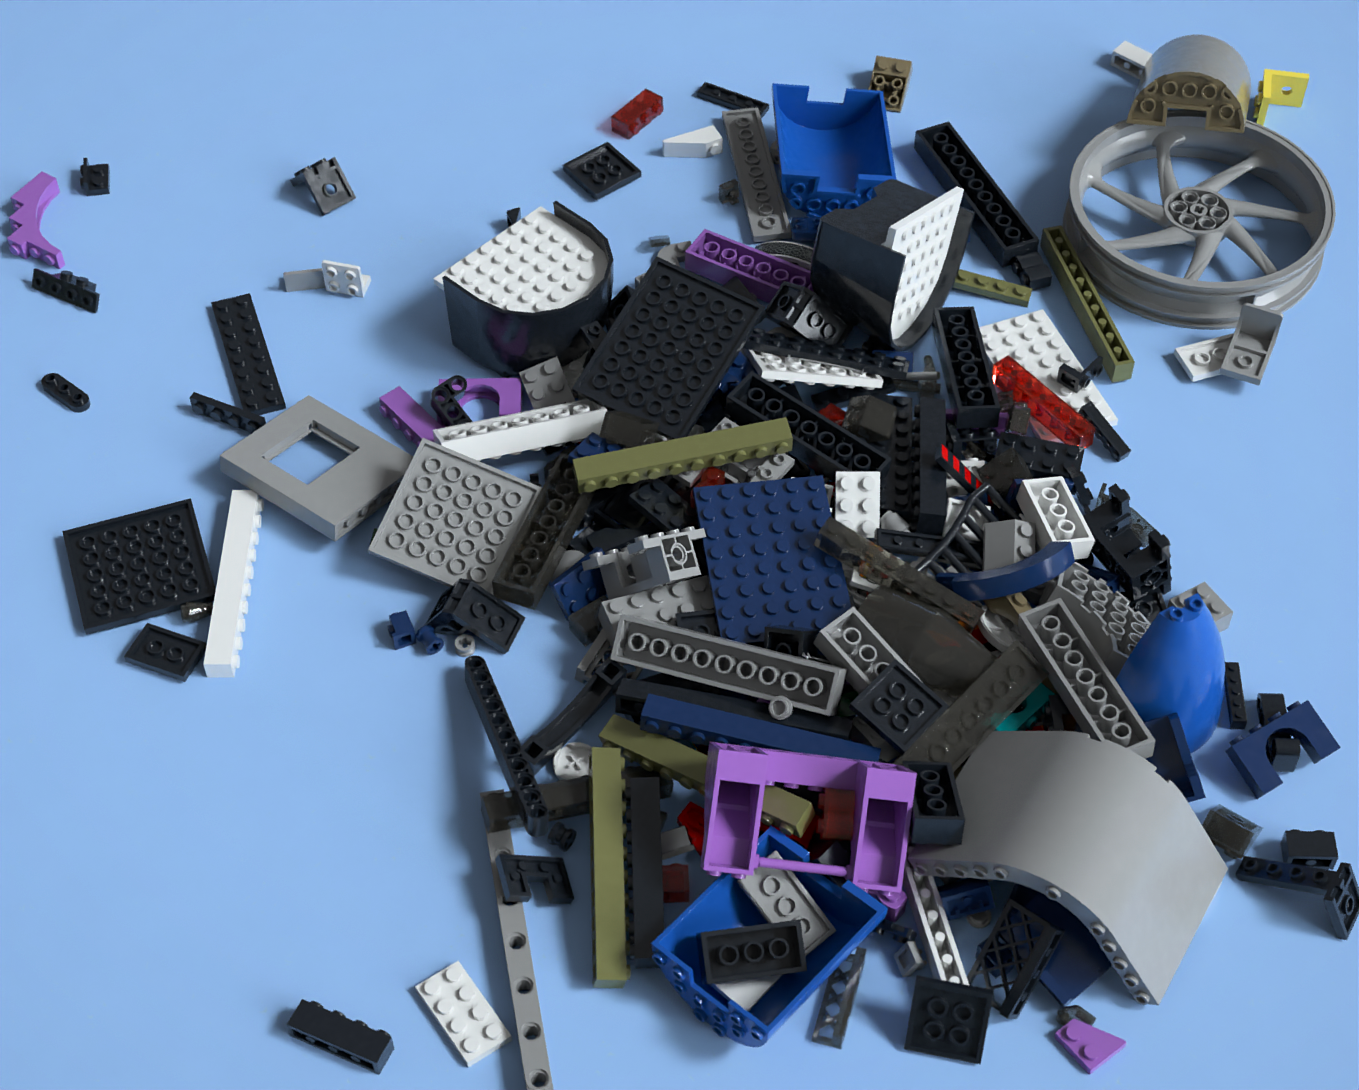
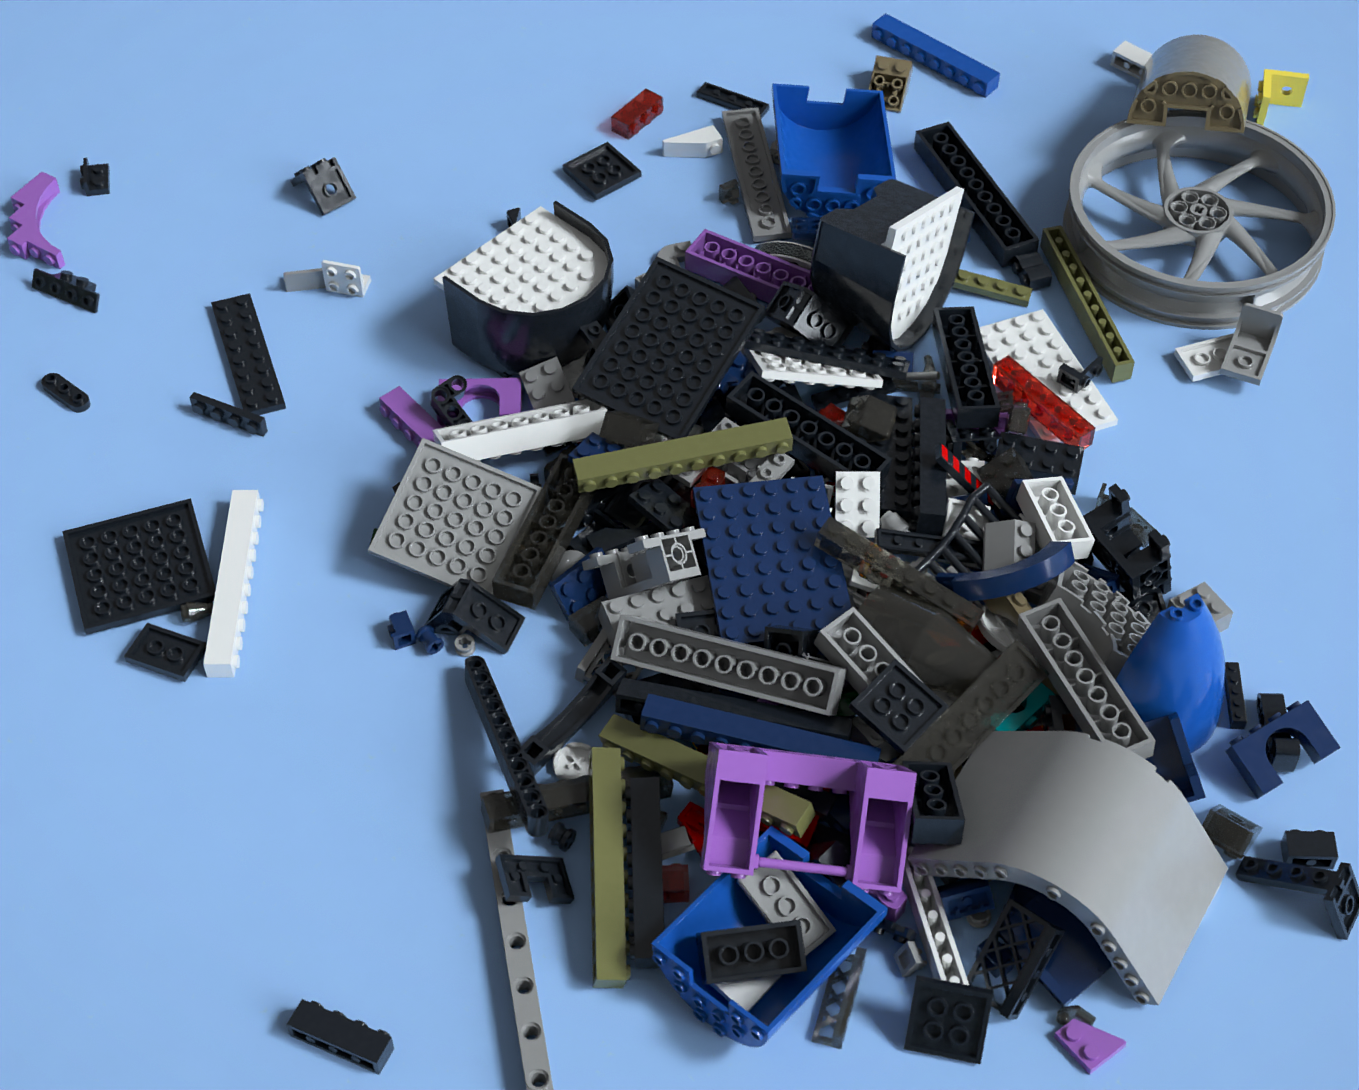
(340, 495): light grey panel -> none
(463, 1013): white plate -> none
(658, 241): clear smoke tile -> none
(780, 707): light grey plate -> none
(814, 361): light grey piece -> none
(837, 814): clear red brick -> none
(935, 55): none -> blue brick
(1083, 494): black hinge -> none
(1105, 432): black piece -> none

